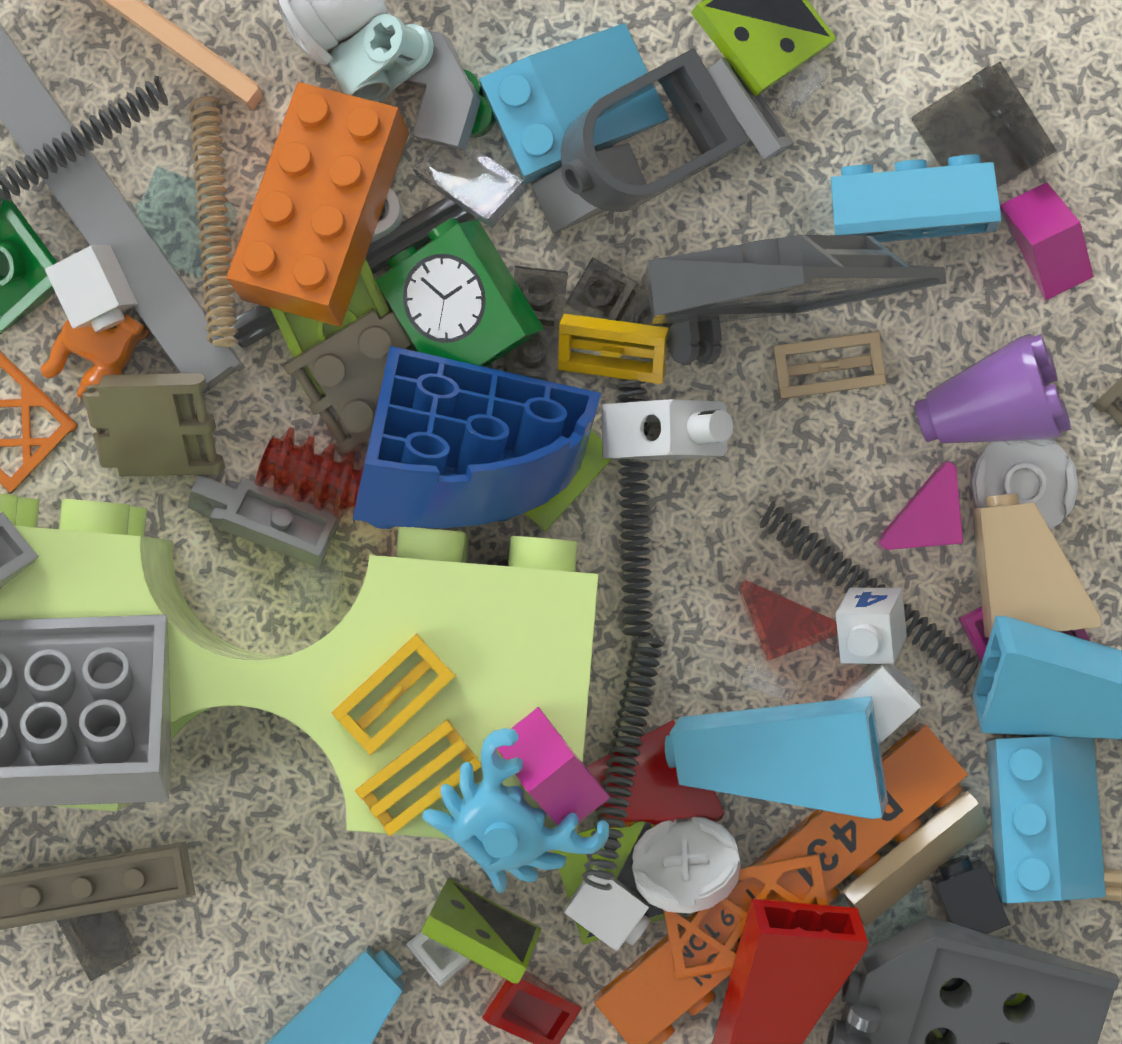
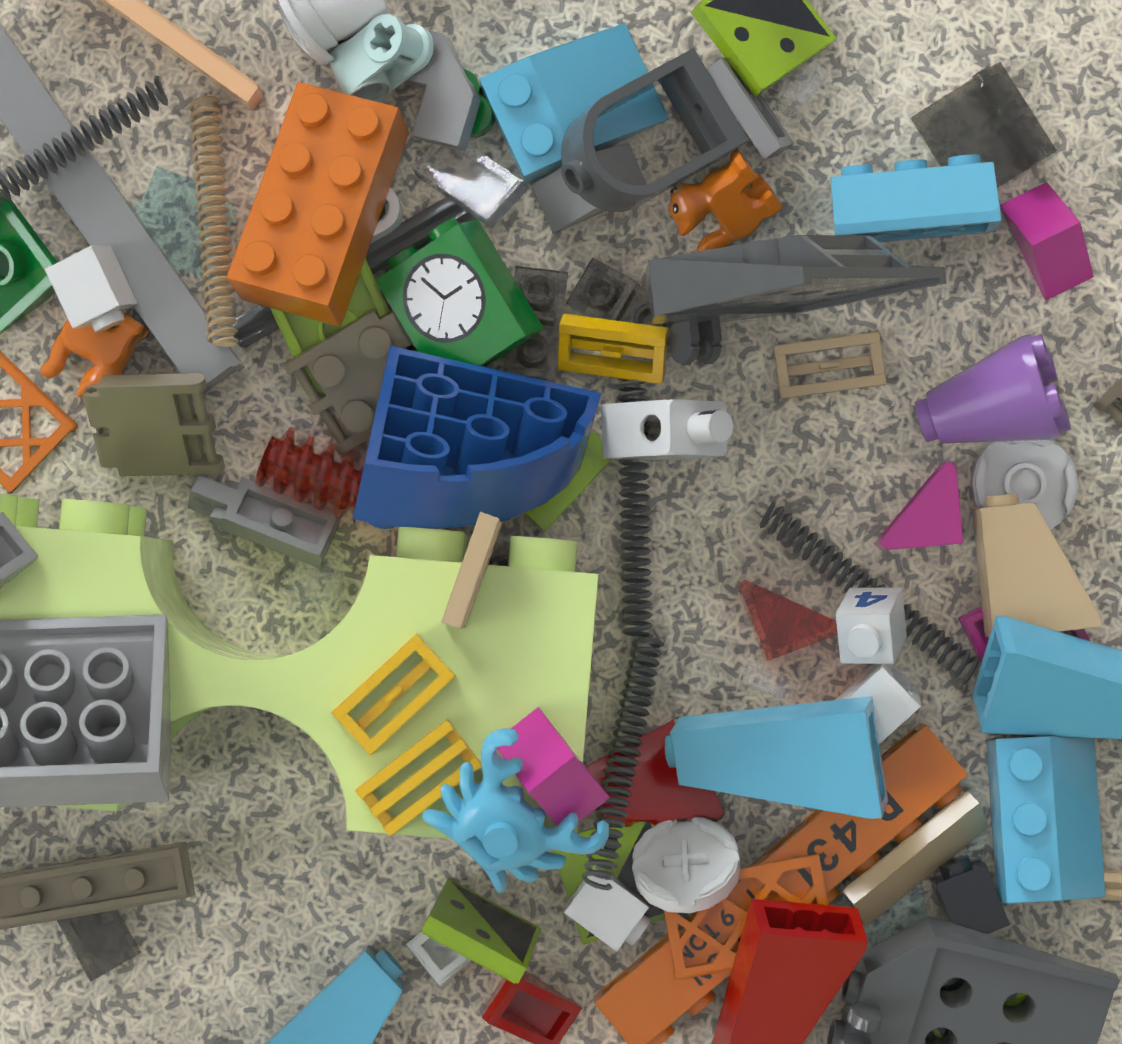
(472, 571): none -> tan tile
(725, 196): none -> orange animal

